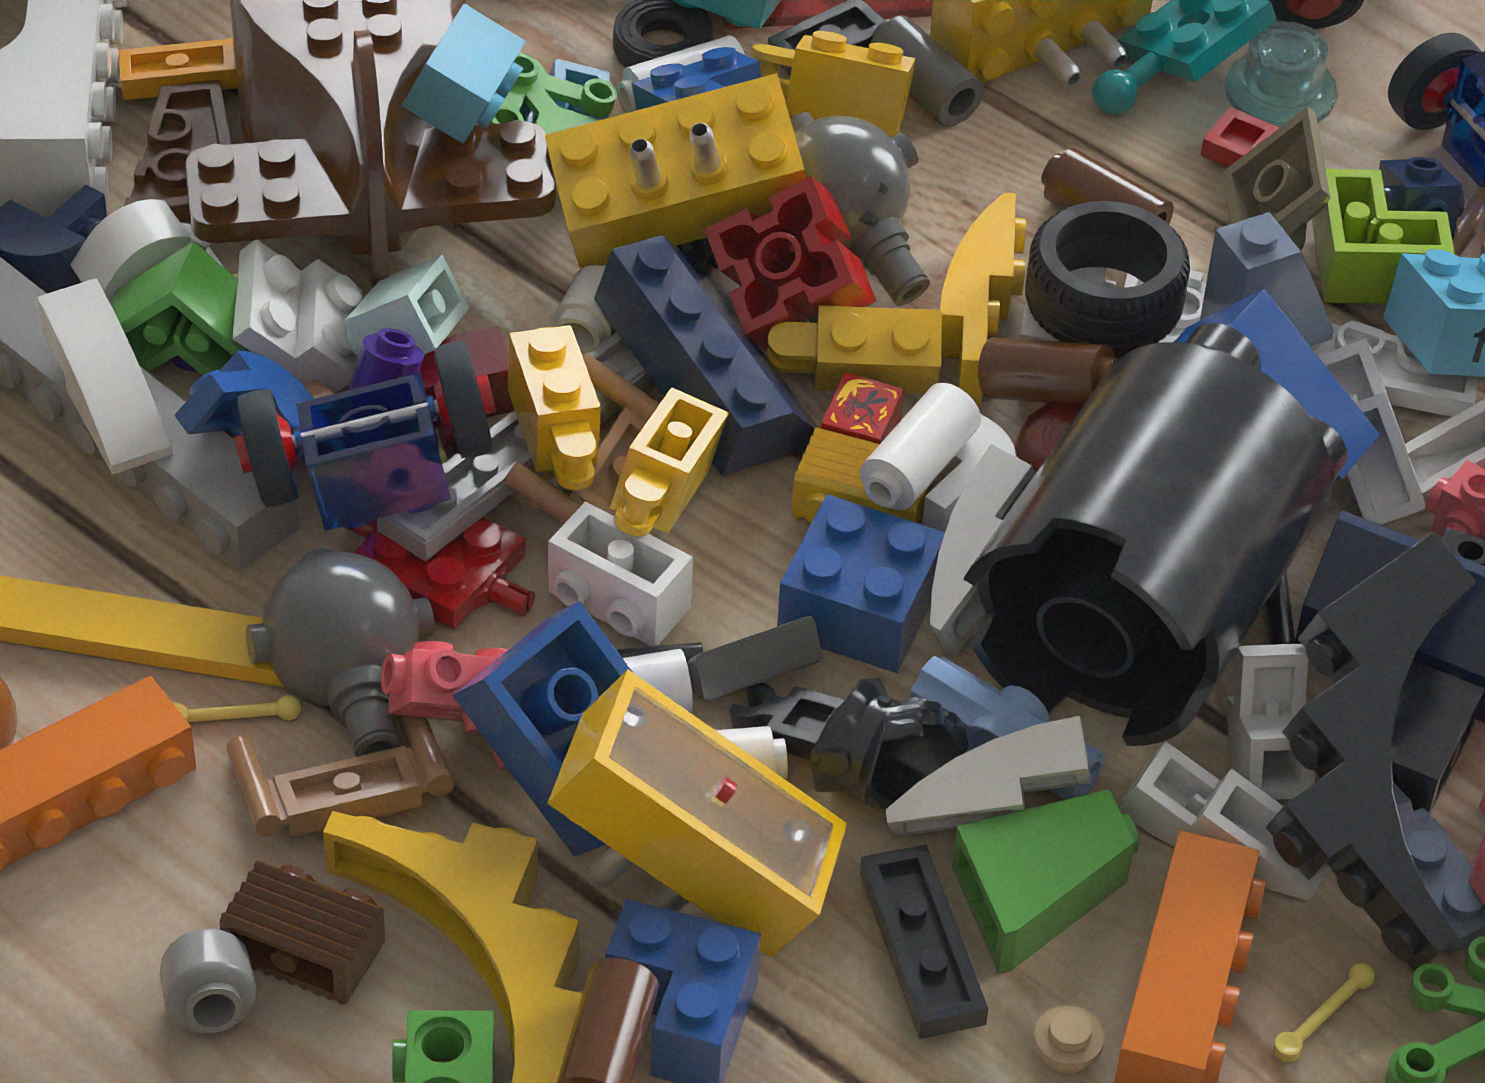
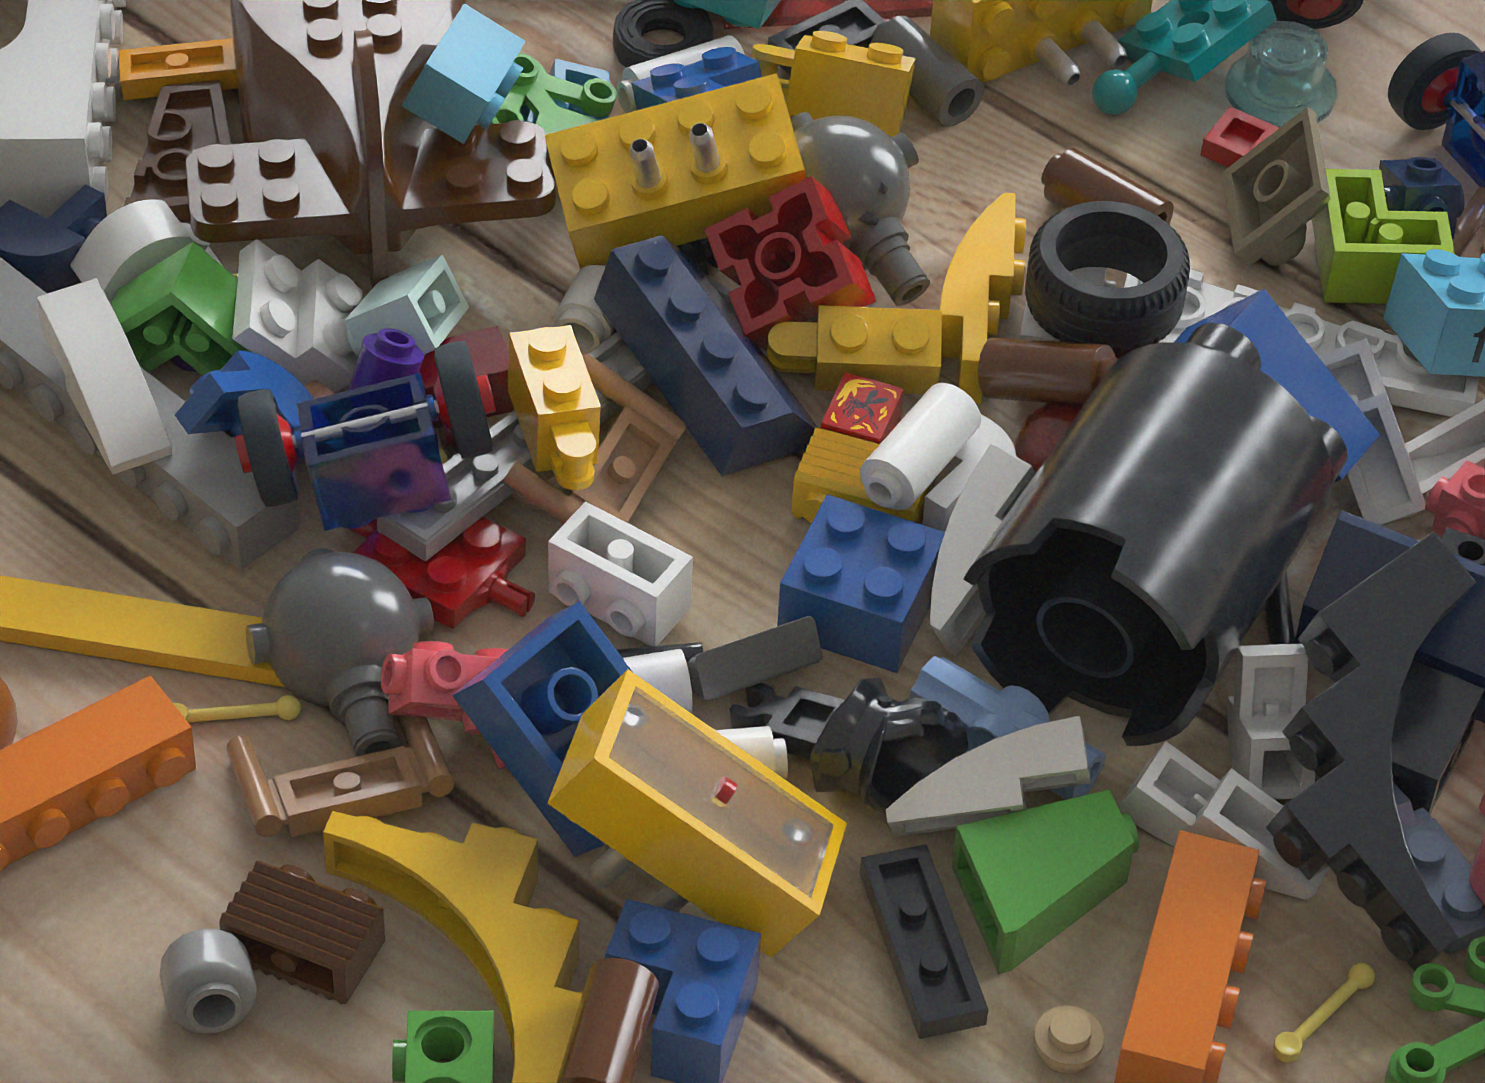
(667, 463): yellow brick -> none
(1259, 257): sand blue slope -> none

